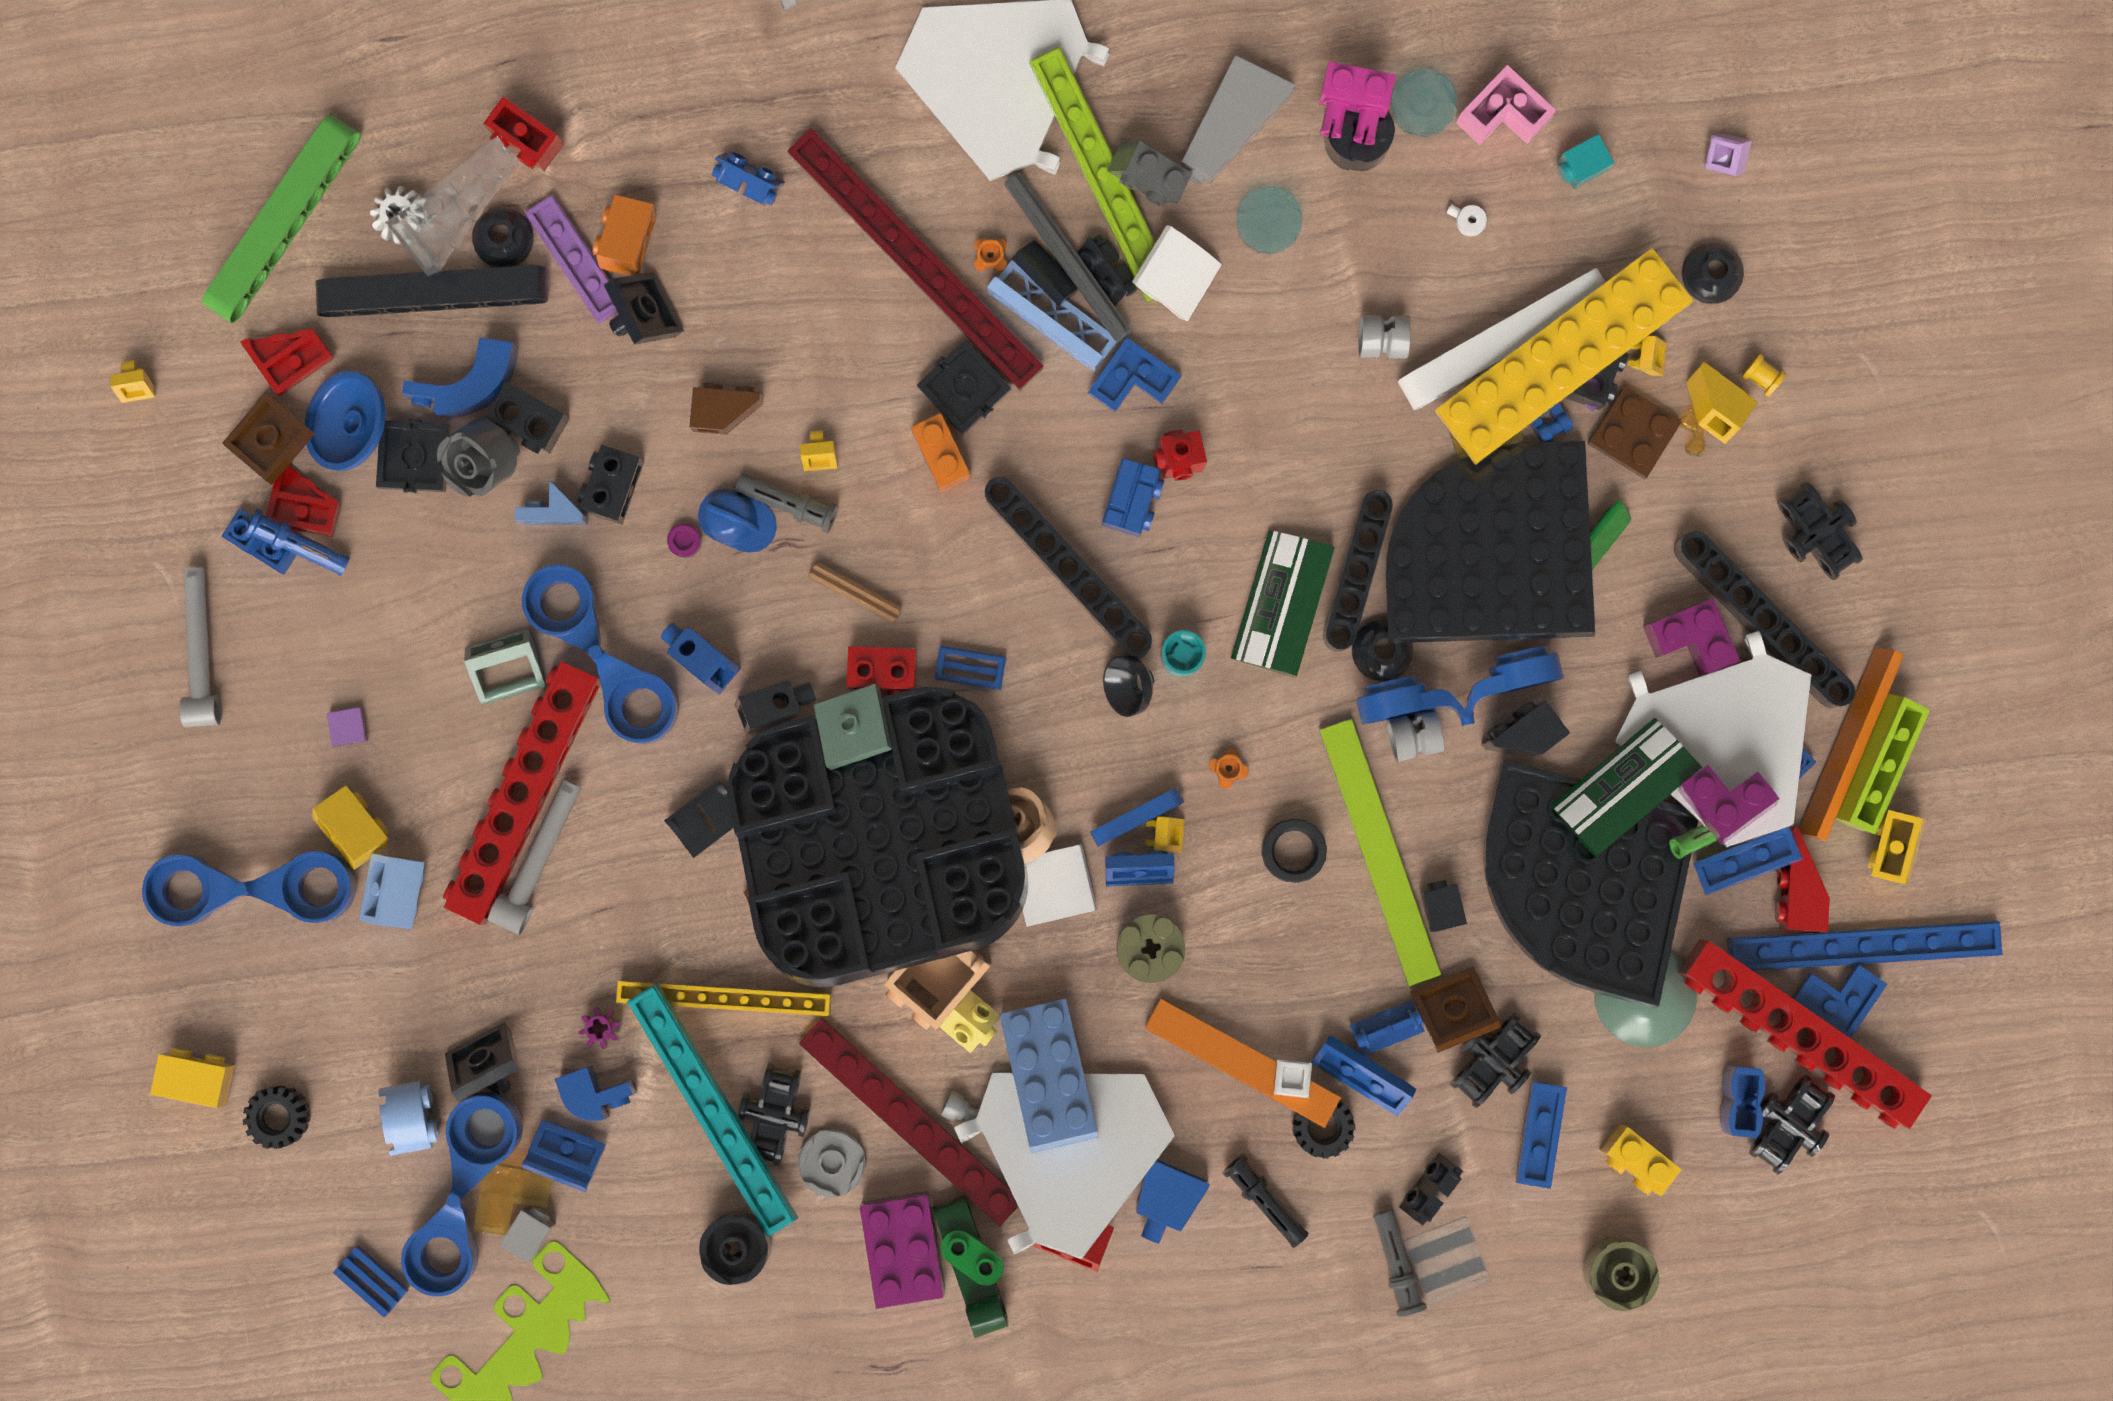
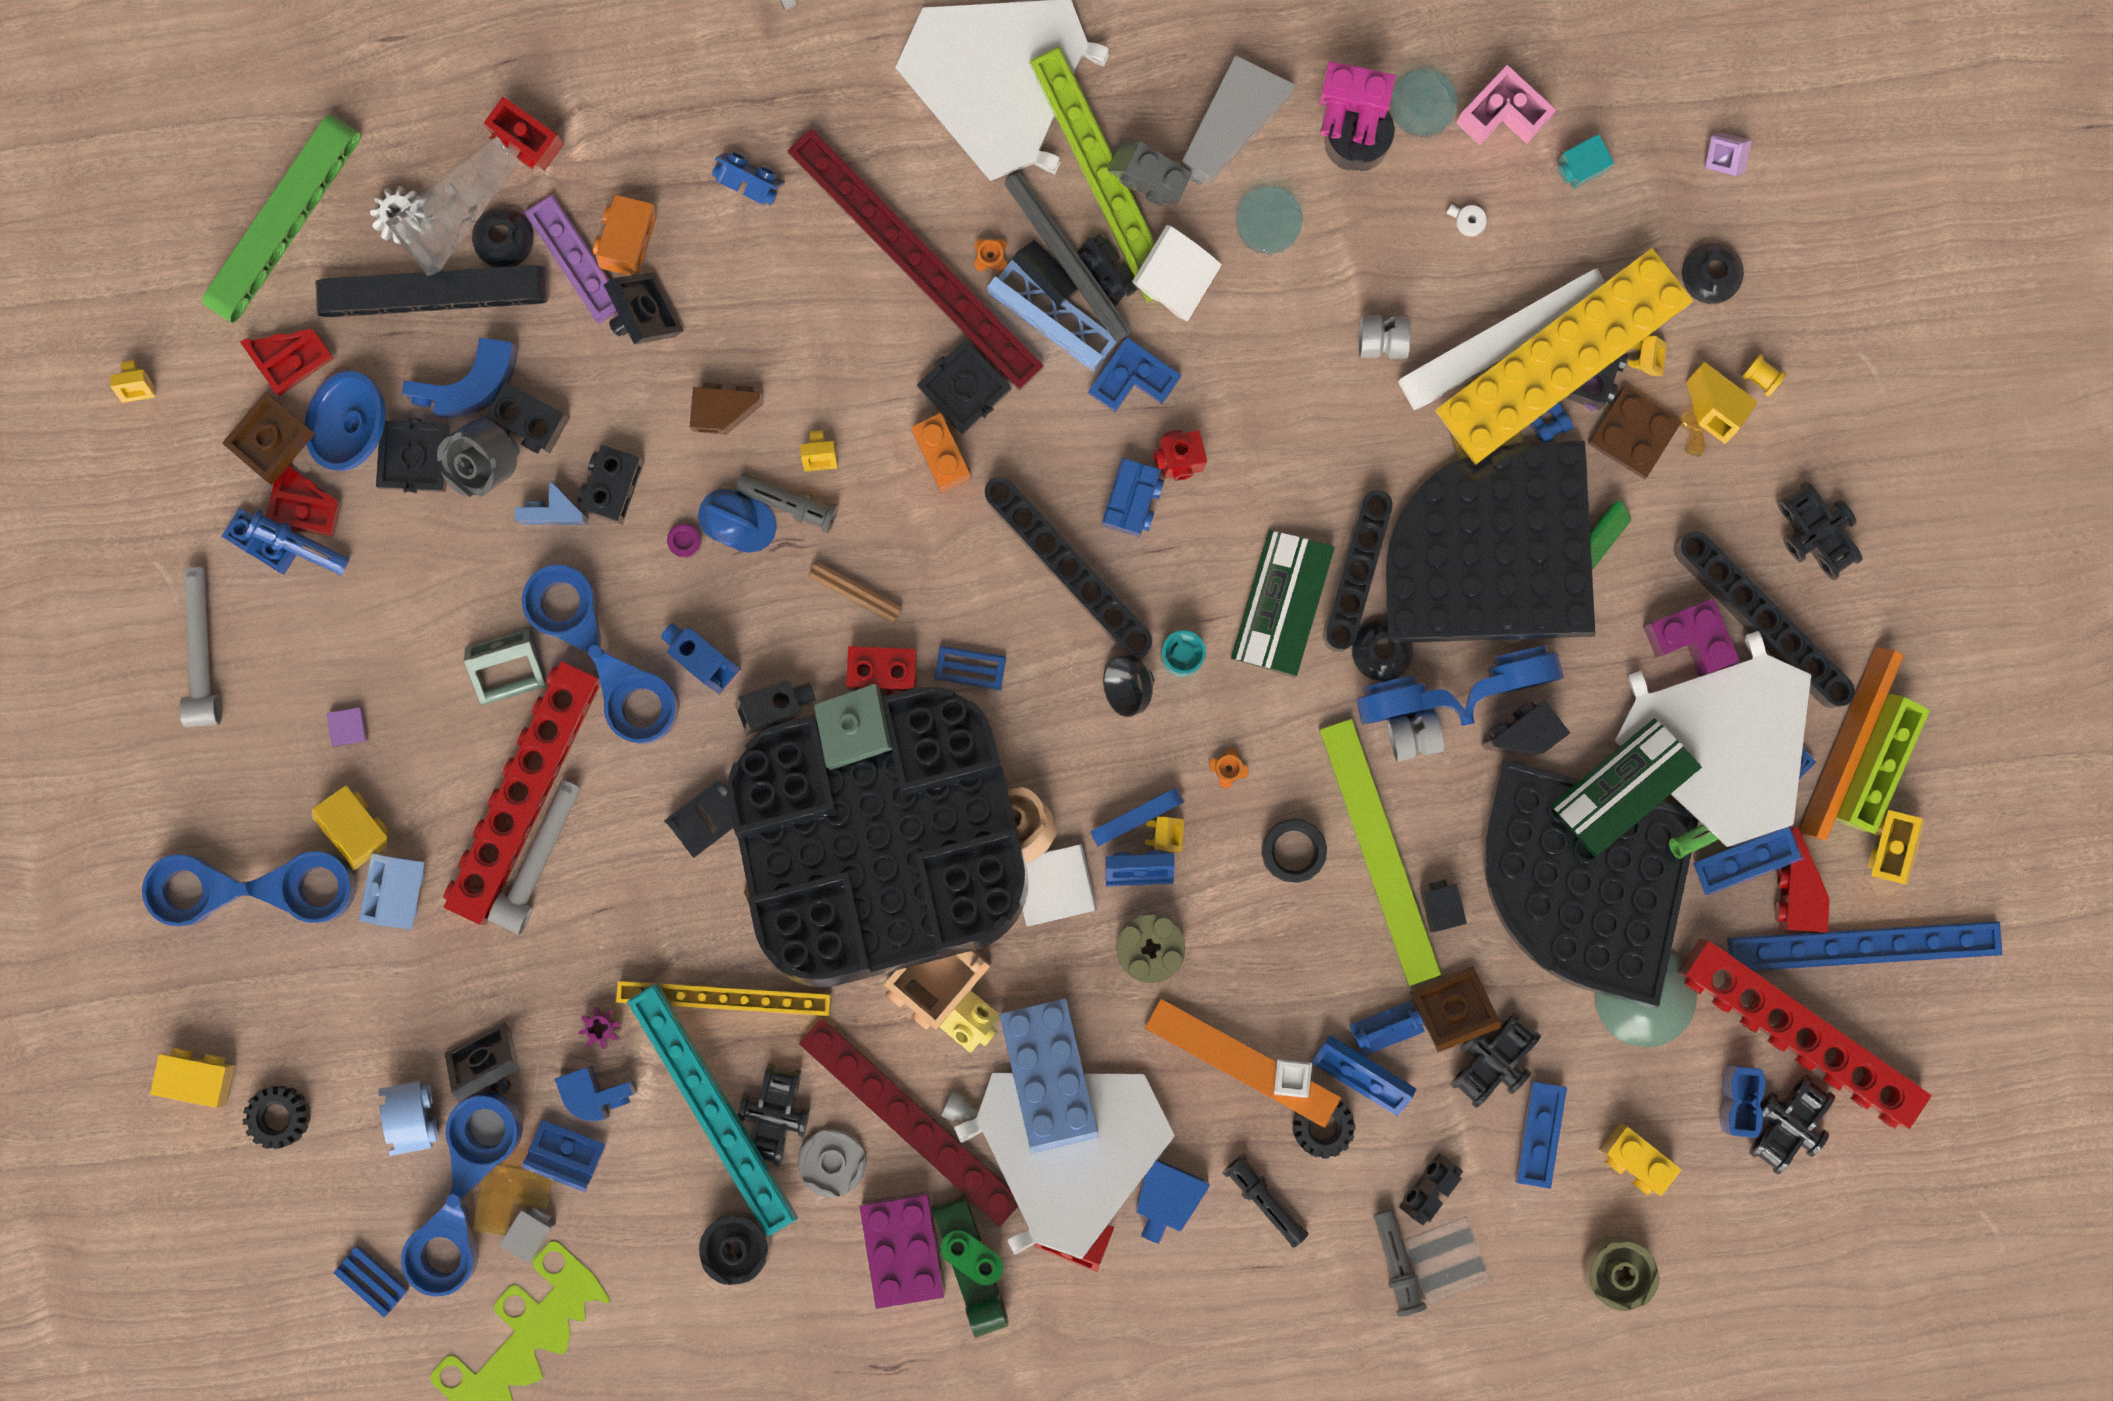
(1724, 810): magenta brick -> none
(1845, 1007): blue plate -> none

